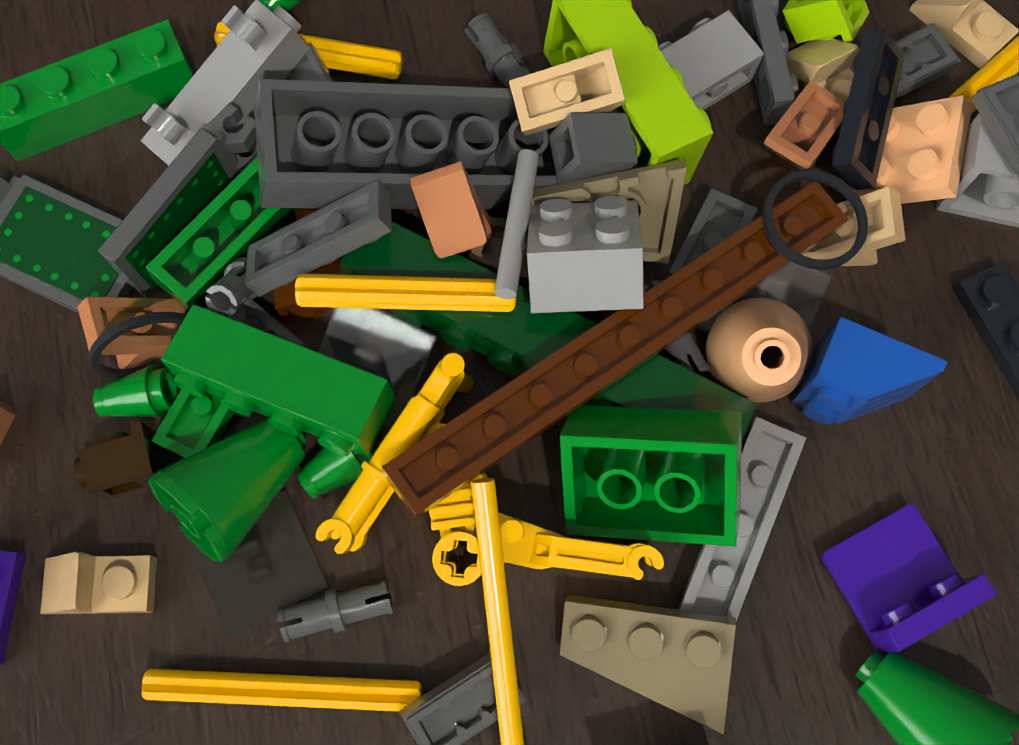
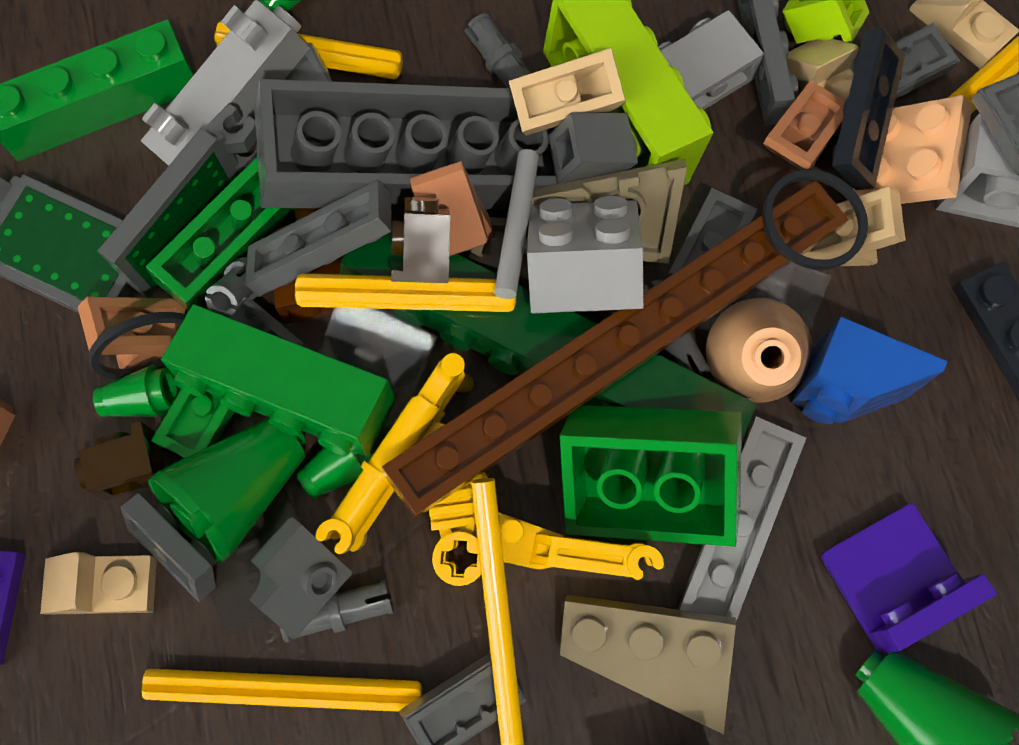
(157, 532): none -> dark grey plate
(296, 577): none -> dark grey brick
(422, 241): none -> brick

